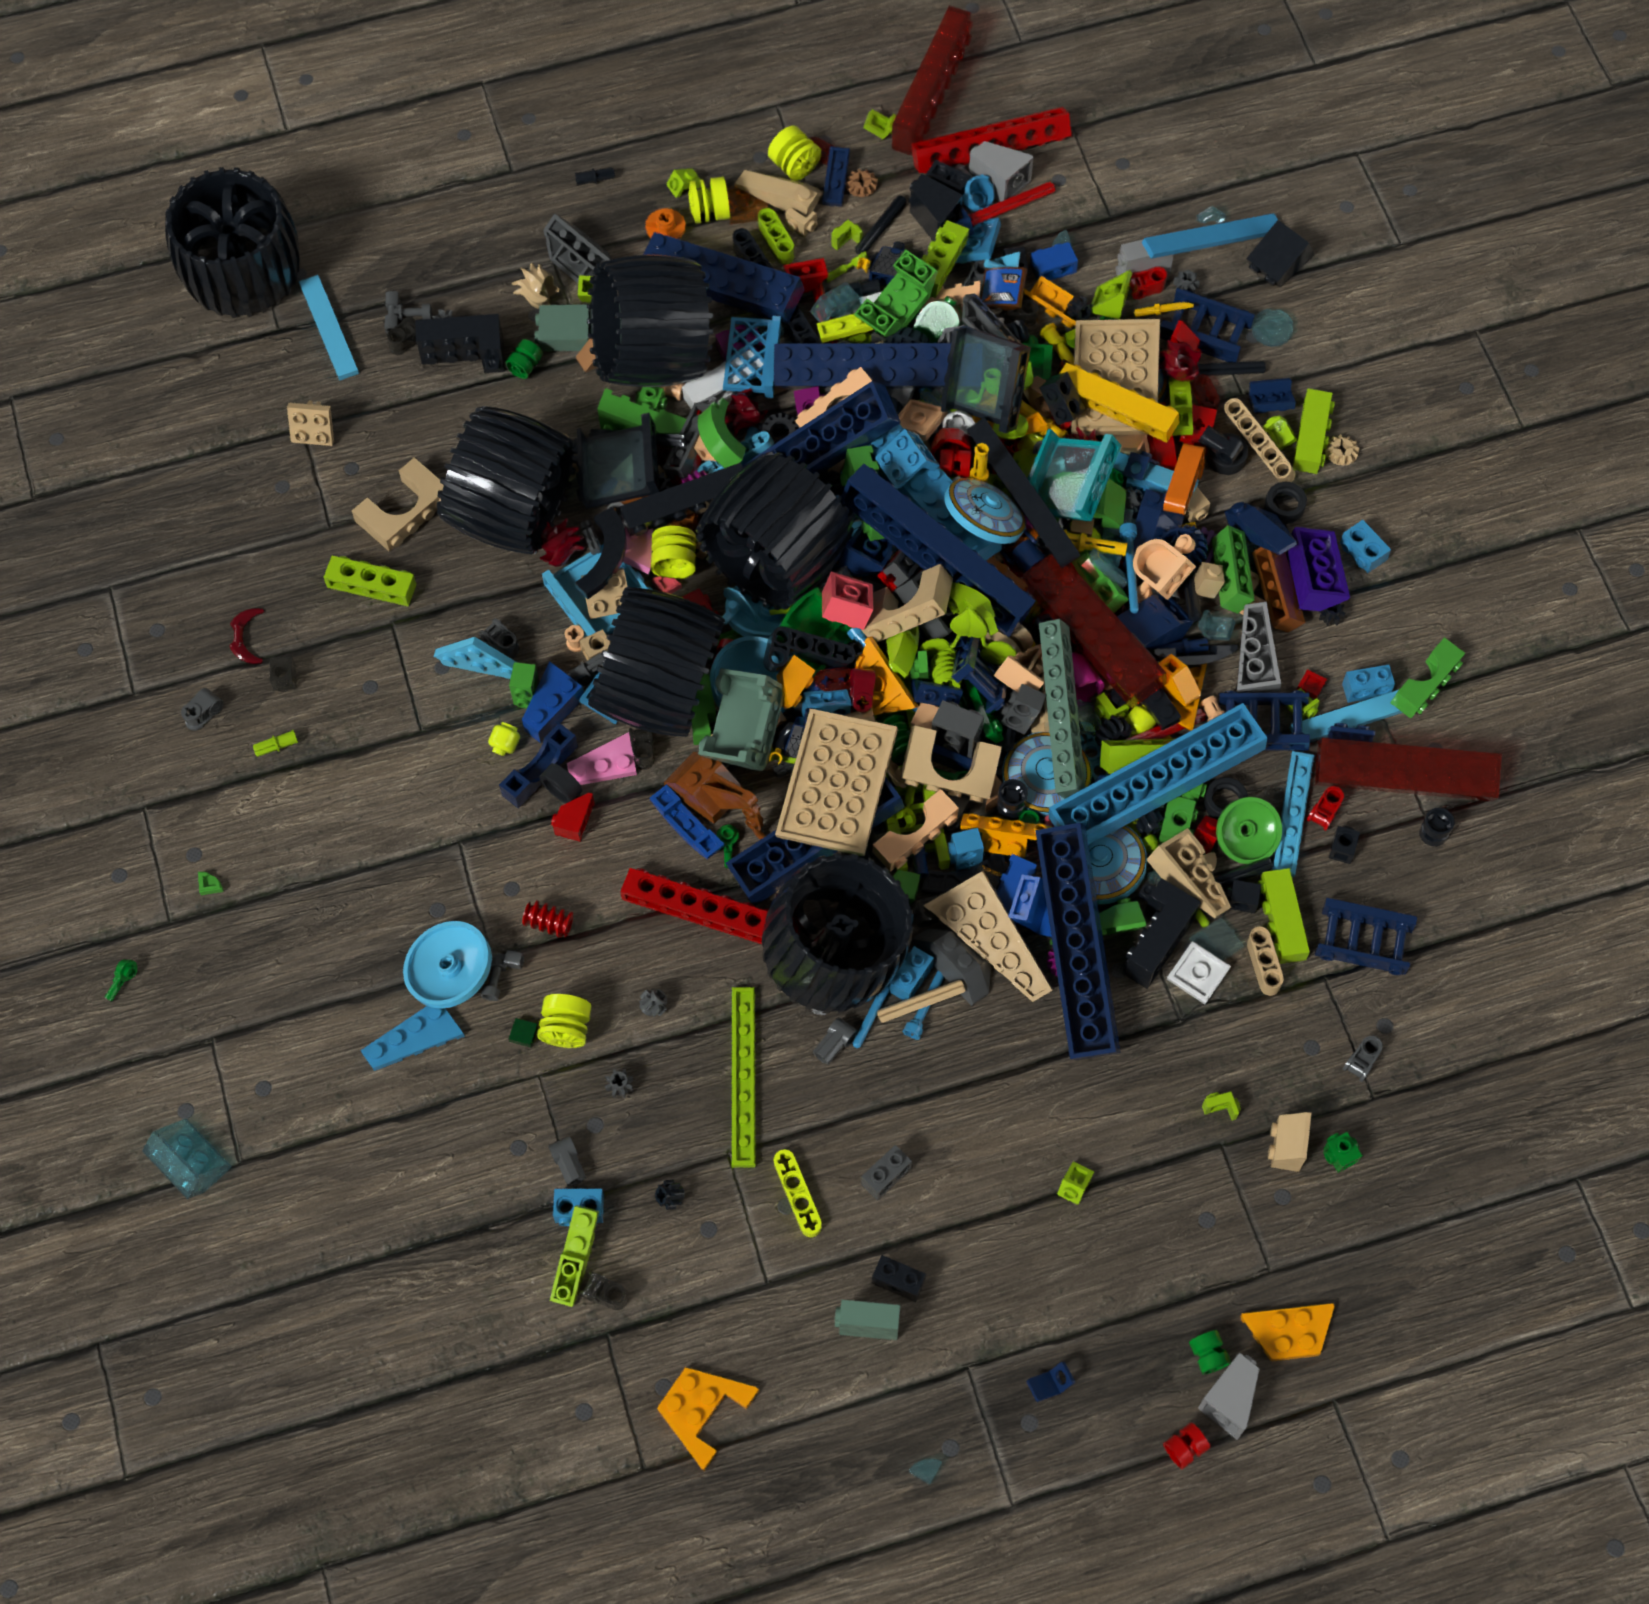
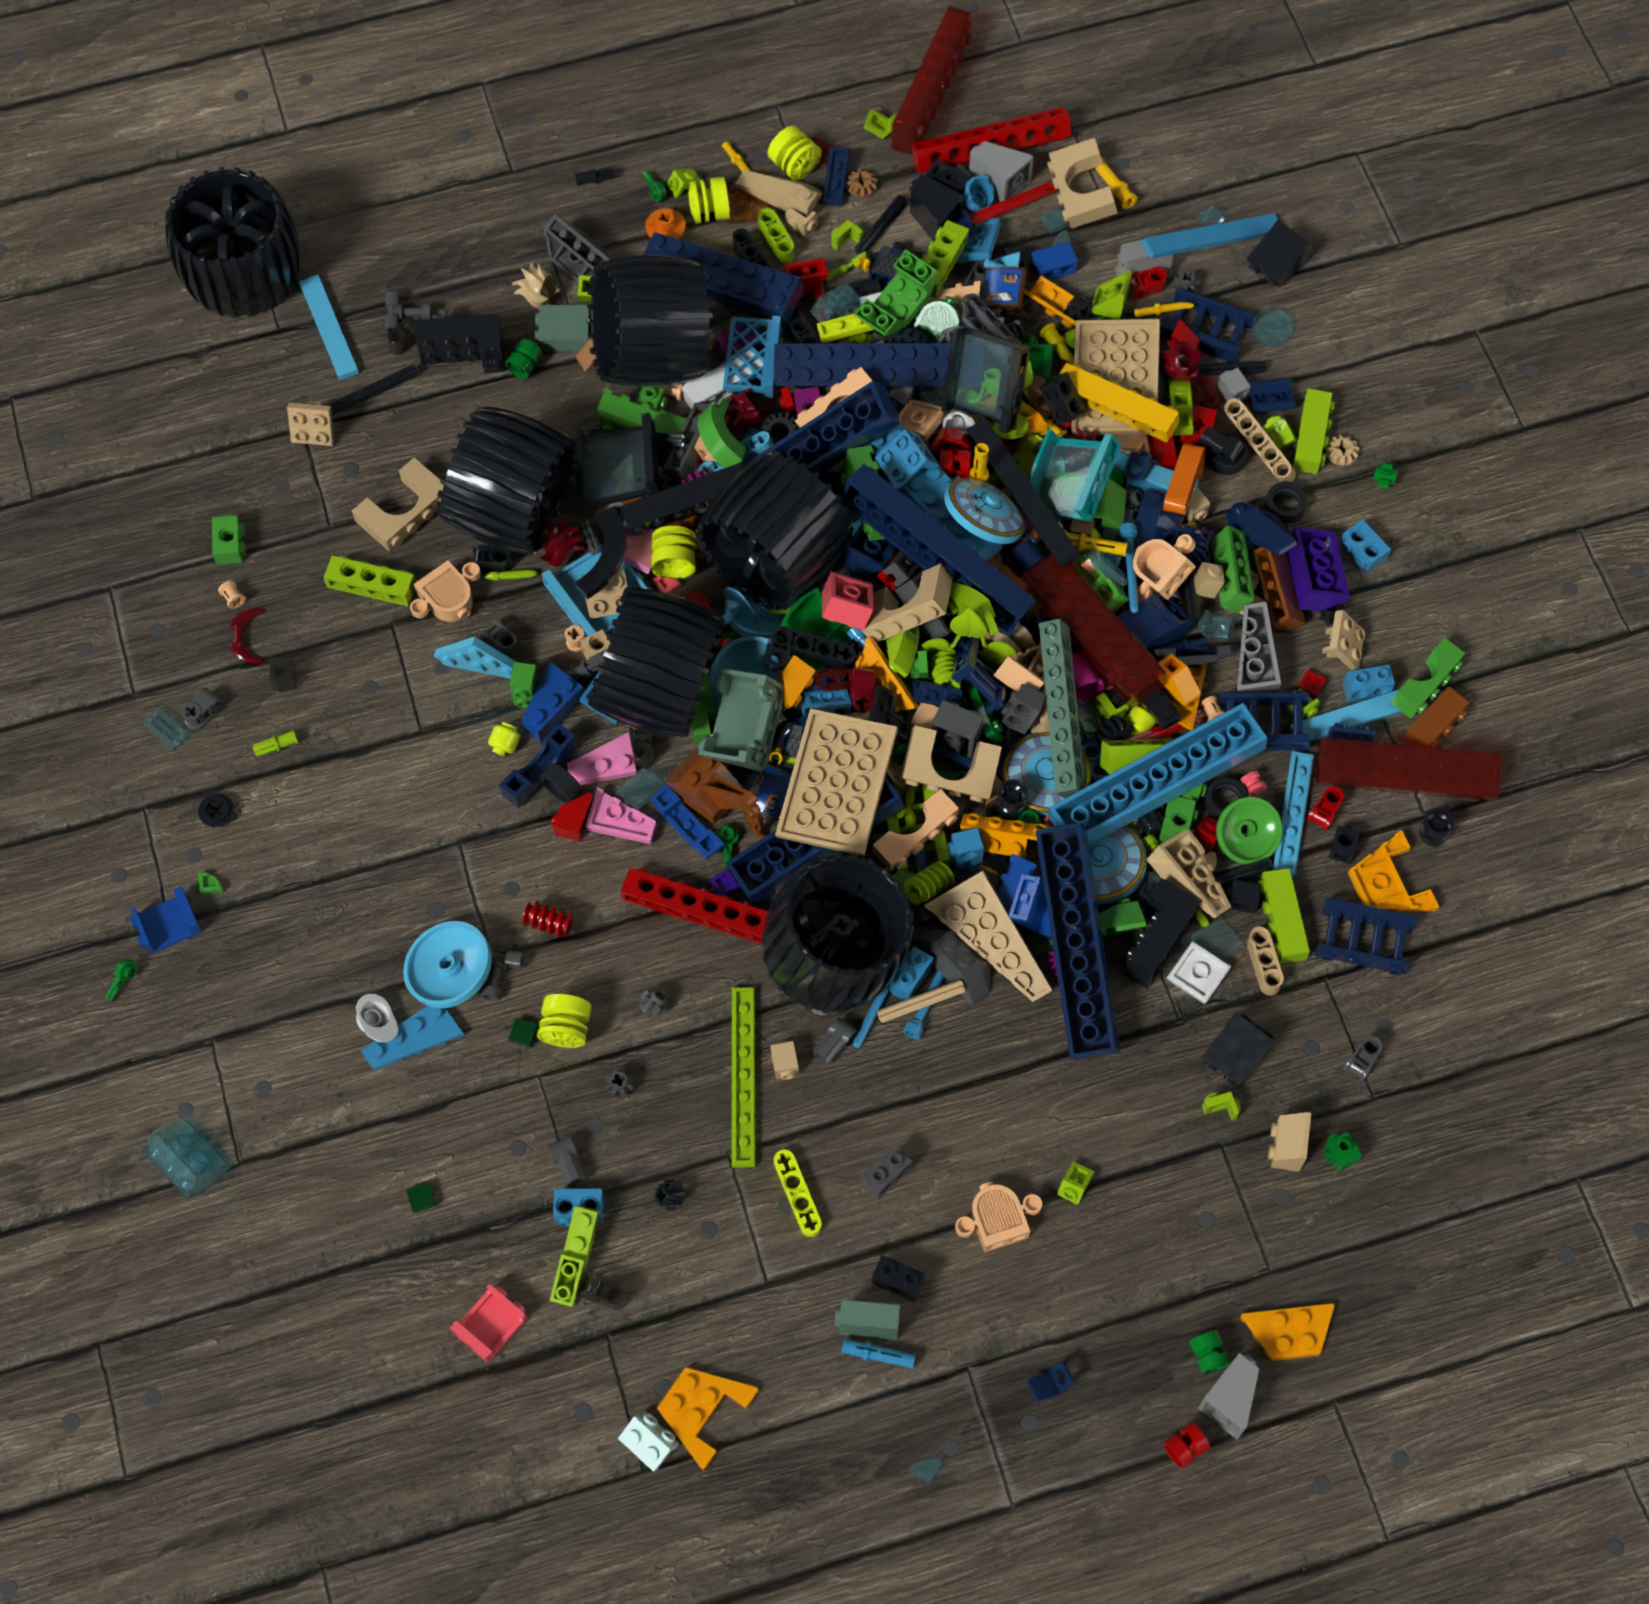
(166, 923): none -> blue panel
(177, 740): none -> clear light blue tile
(216, 801): none -> black gear
(227, 551): none -> bright green brick
(231, 594): none -> light nougat bush
(374, 389): none -> black axle
(376, 1018): none -> white piece
(421, 1197): none -> dark green tile
(446, 592): none -> light nougat piece
(488, 558): none -> black piece
(490, 1323): none -> coral panel
(516, 574): none -> lime piece
(618, 820): none -> bright pink wing
(640, 788): none -> clear light blue piece
(648, 1440): none -> light aqua bracket
(657, 189): none -> green plate
(724, 883): none -> dark purple tile
(736, 158): none -> yellow piece
(770, 789): none -> blue slope
(784, 1060): none -> tan brick
(788, 400): none -> red bracket
(878, 1353): none -> dark azure pin
(883, 712): none -> black plate
(928, 882): none -> lime piece
(998, 1217): none -> light nougat piece
(1053, 220): none -> clear light blue tile
(1080, 207): none -> tan arch
(1119, 188): none -> yellow pin
(1233, 385): none -> light grey brick
(1239, 1049): none -> black slope
(1253, 784): none -> coral wheel
(1345, 641): none -> tan plate
(1380, 884): none -> light orange wing
(1385, 475): none -> green gear
(1437, 720): none -> dark orange brick

